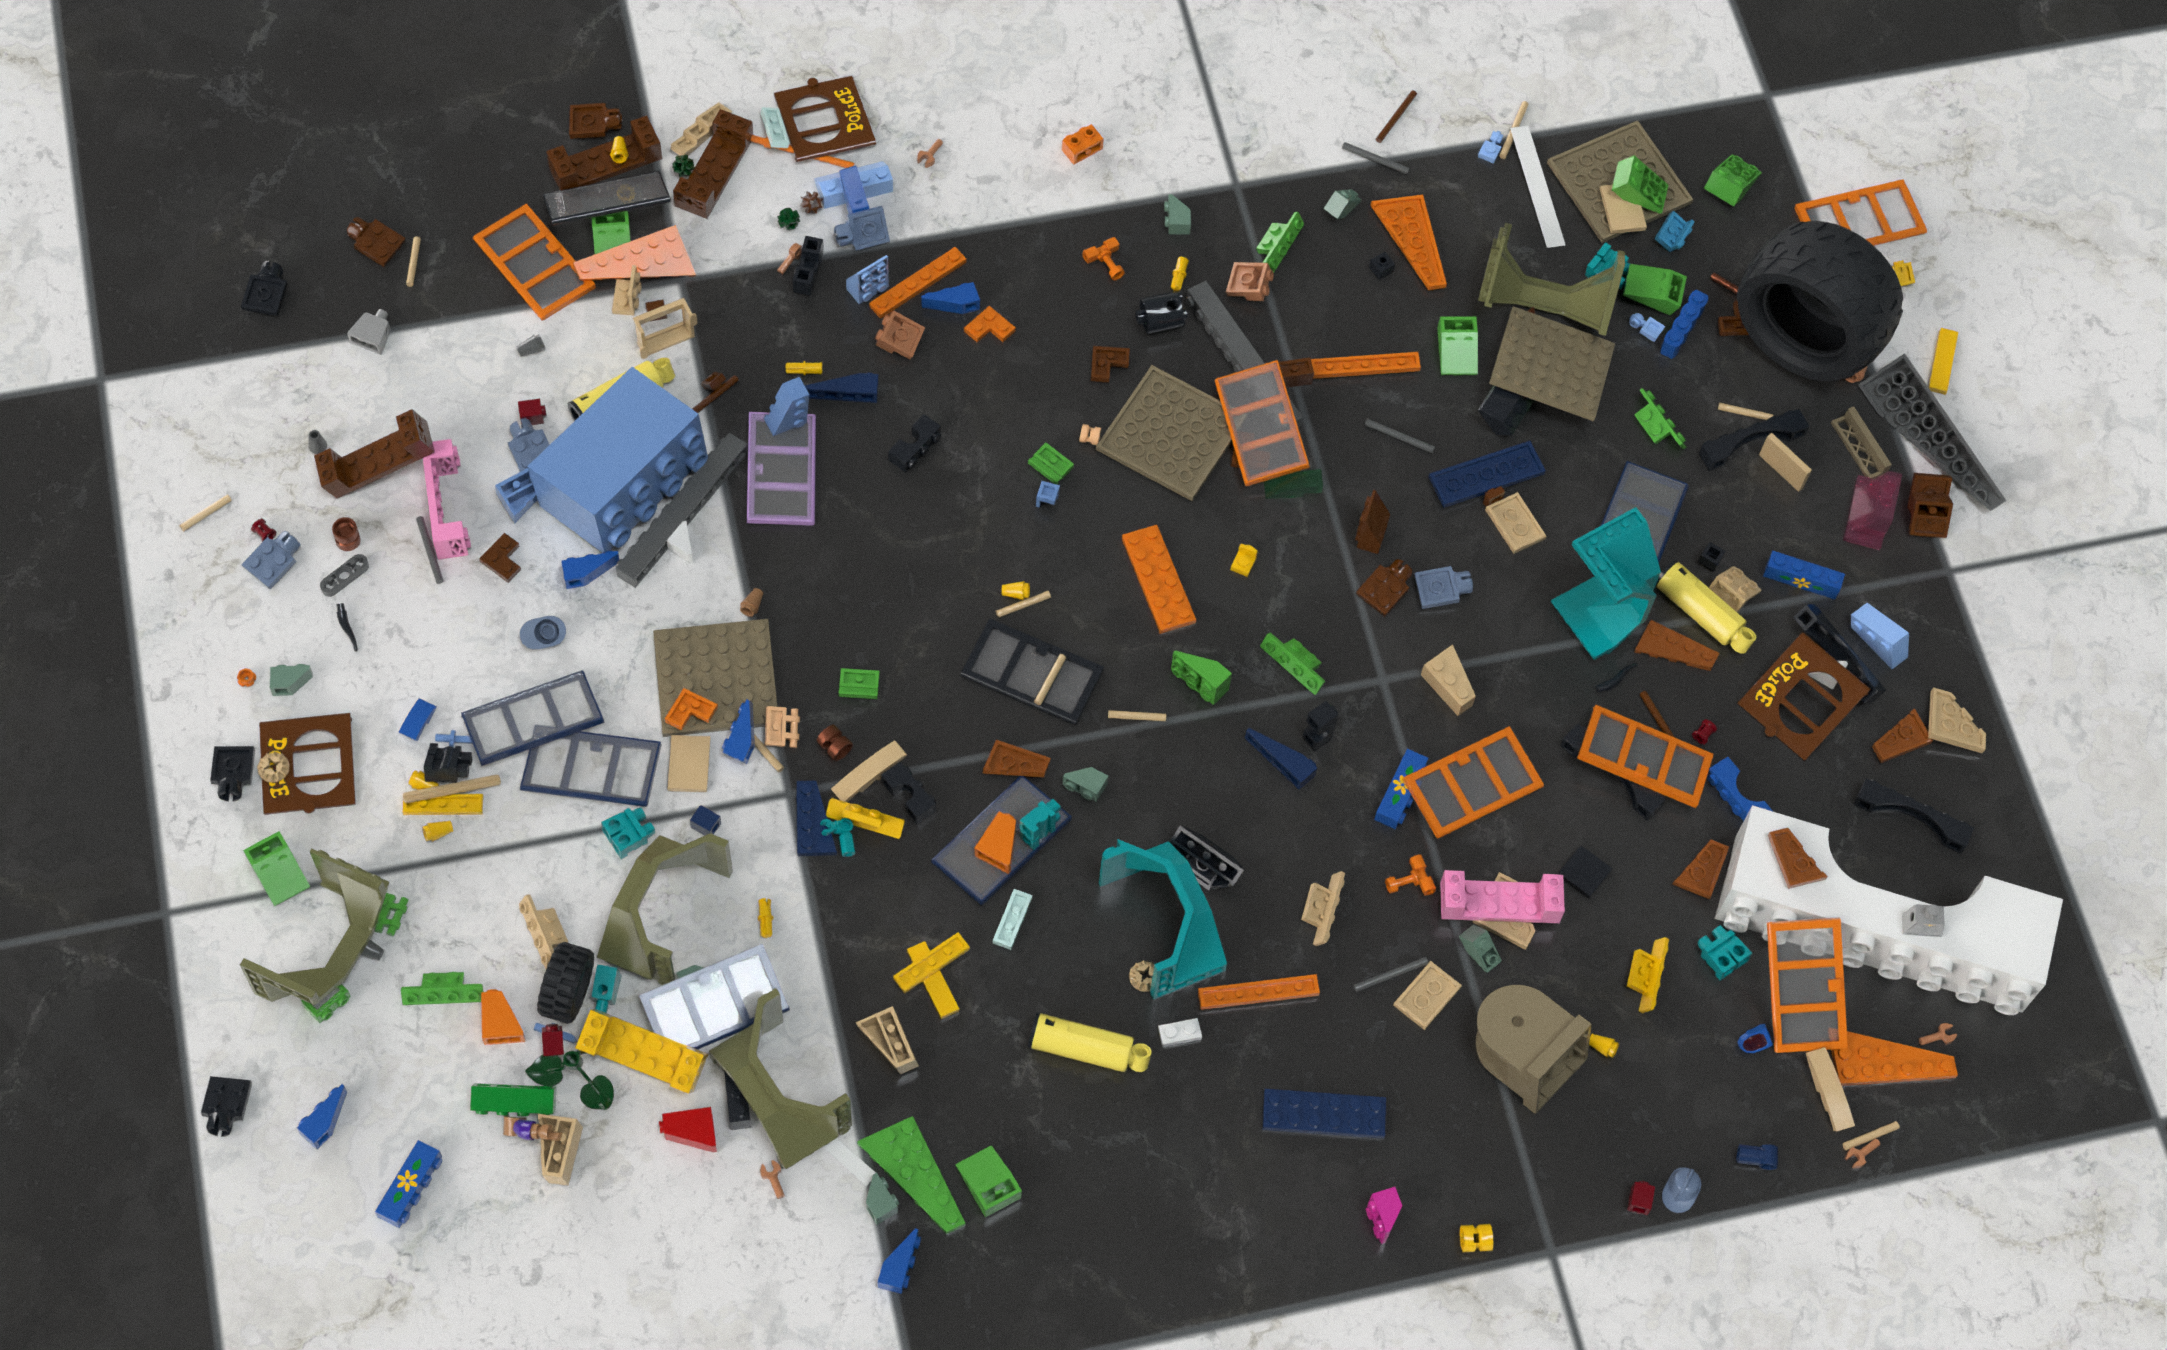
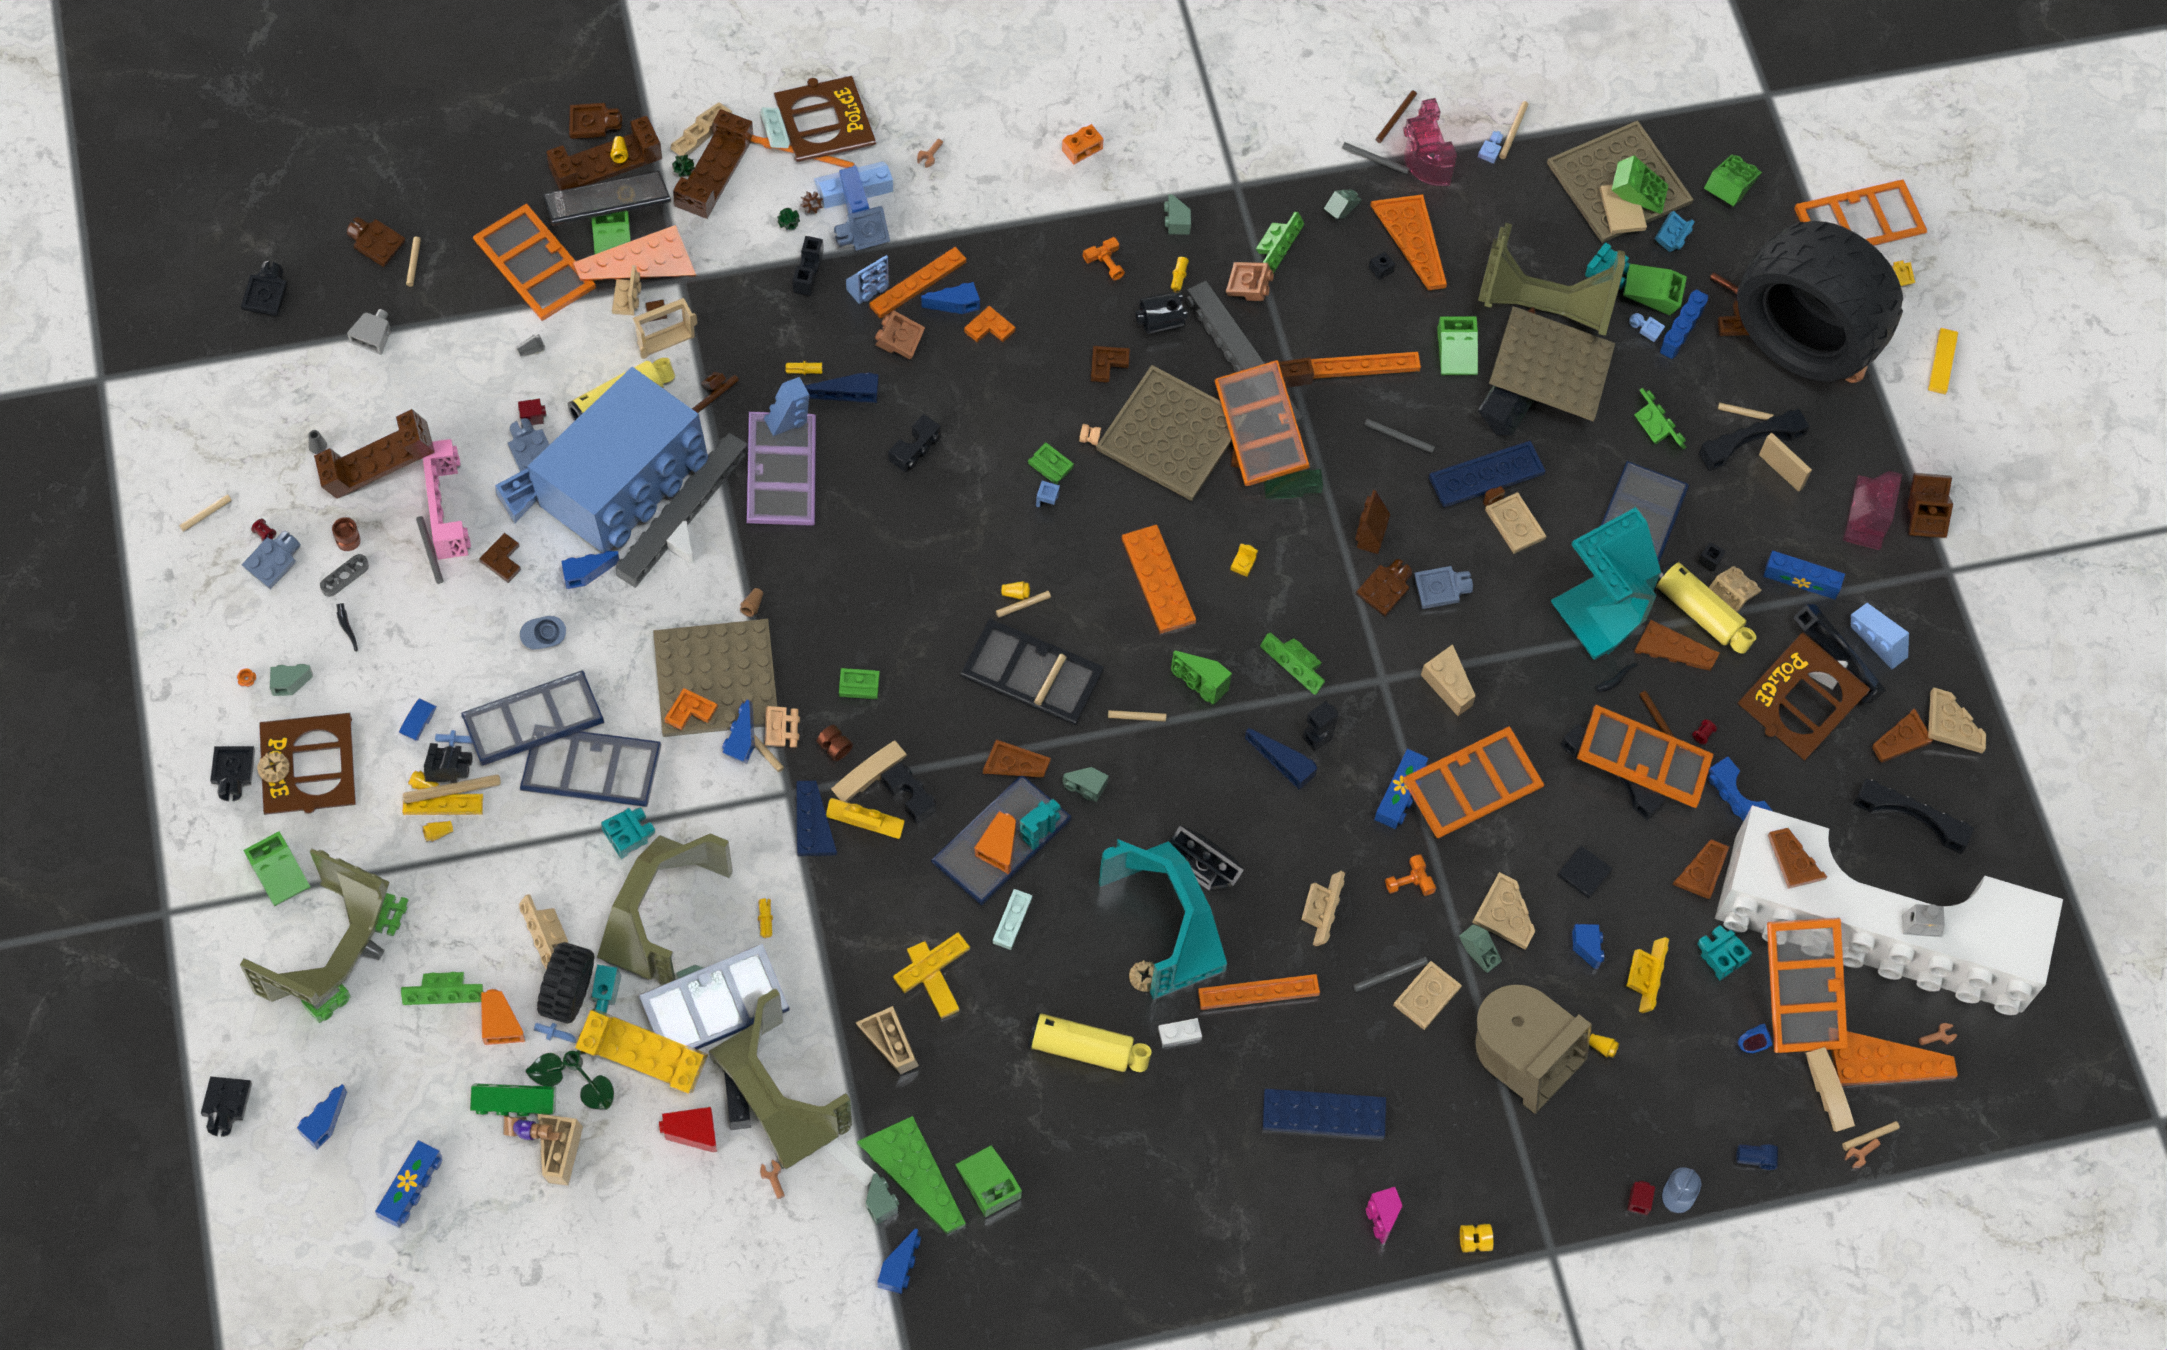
(552, 1040): dark red brick -> none
(689, 763): tan tile -> none
(705, 821): dark blue panel -> none
(794, 253): nougat bar -> none
(842, 828): teal bar -> none
(1426, 138): none -> clear pink piece
(1502, 900): bright pink plate -> none
(1537, 186): white sticker -> none
(1587, 943): none -> blue slope
(1865, 439): dark tan fence -> none
(1915, 412): dark grey wedge -> none

